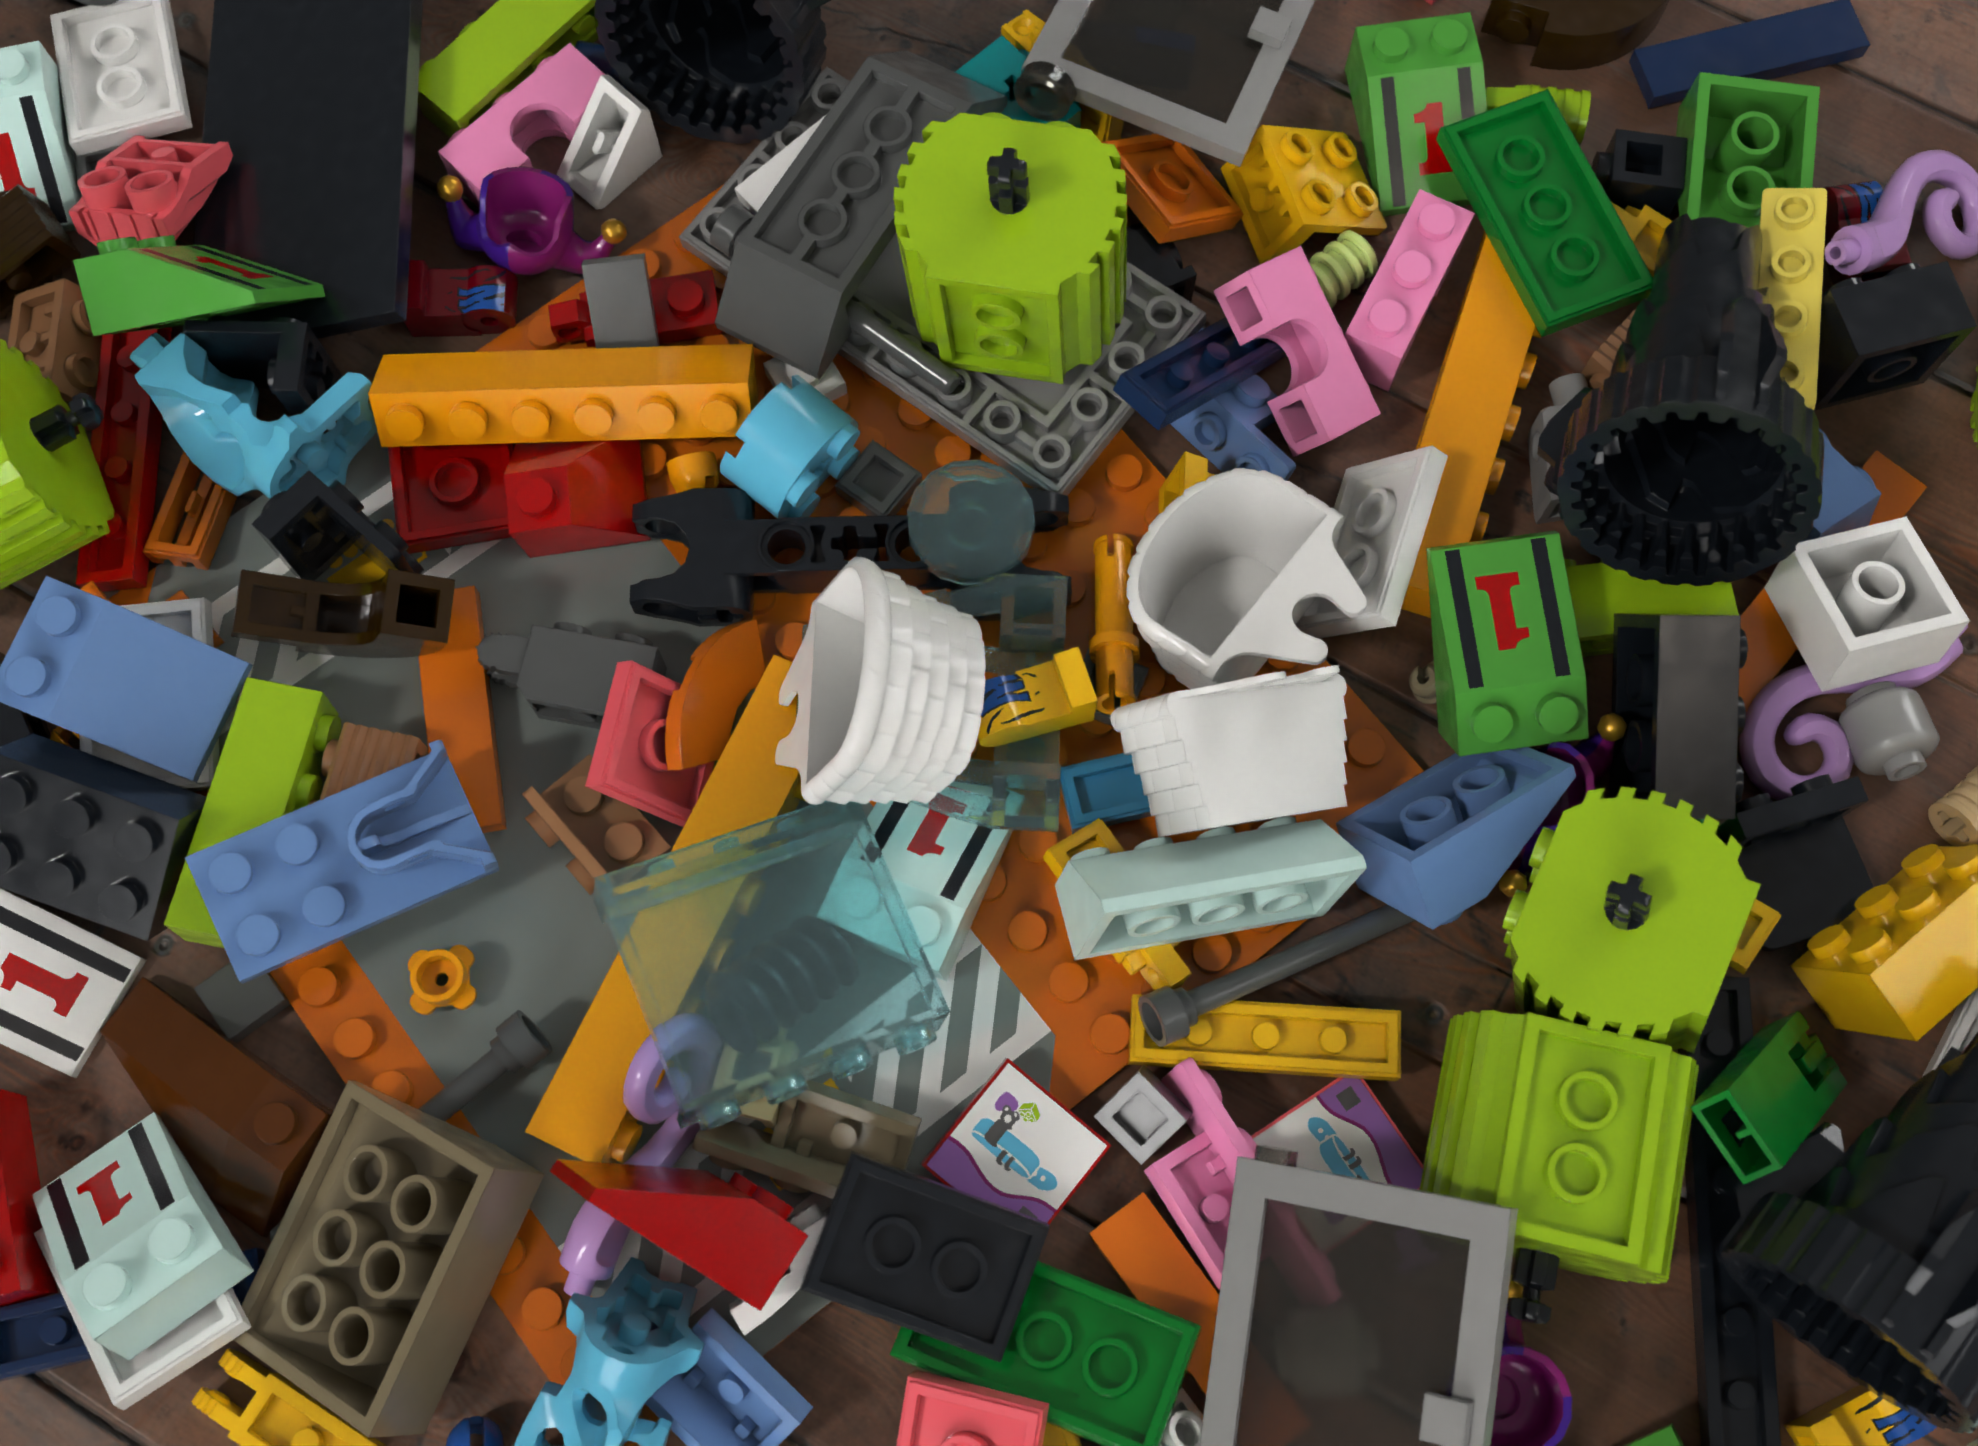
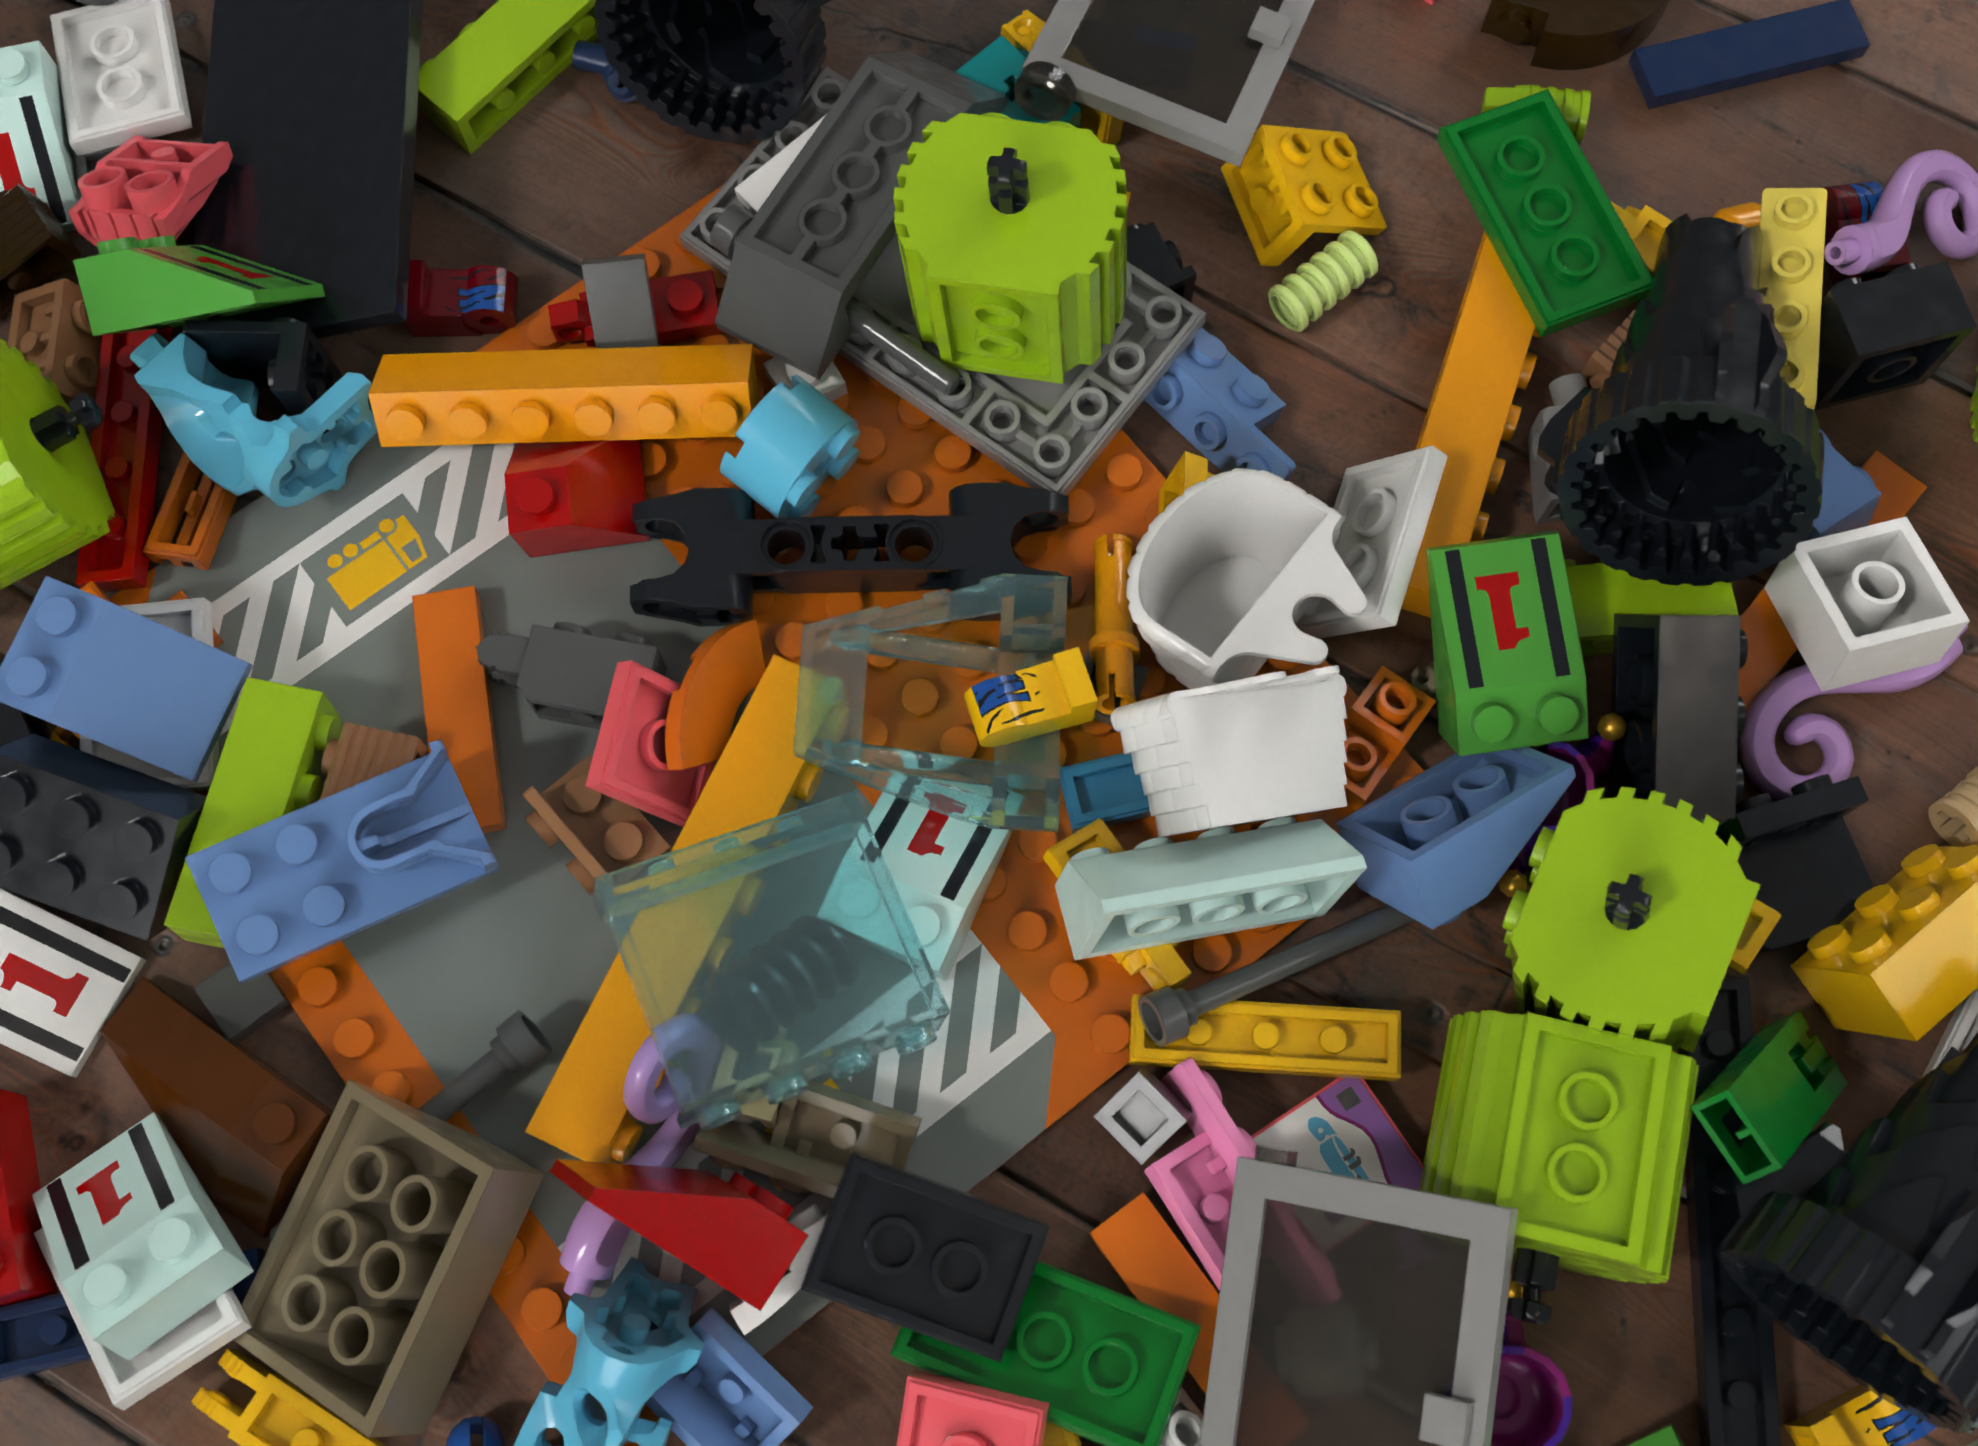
(318, 523): black bracket -> none
(377, 619): dark brown arch -> none
(428, 965): light orange plate -> none
(449, 494): red tile -> none
(525, 222): magenta piece -> none
(539, 107): bright pink arch -> none
(610, 145): white slope -> none
(693, 471): light orange hinge -> none
(878, 482): dark grey tile -> none
(882, 692): white piece -> none
(970, 521): clear light blue tile -> none
(1017, 1147): tile -> none
(1173, 189): orange tile -> none
(1193, 373): dark blue tile -> none
(1288, 307): bright pink arch -> none
(1379, 730): none -> orange slope
(1403, 89): bright green slope -> none
(1406, 286): bright pink arch -> none
(1643, 170): black brick -> none
(1742, 141): bright green slope -> none
(1889, 730): light grey head -> none

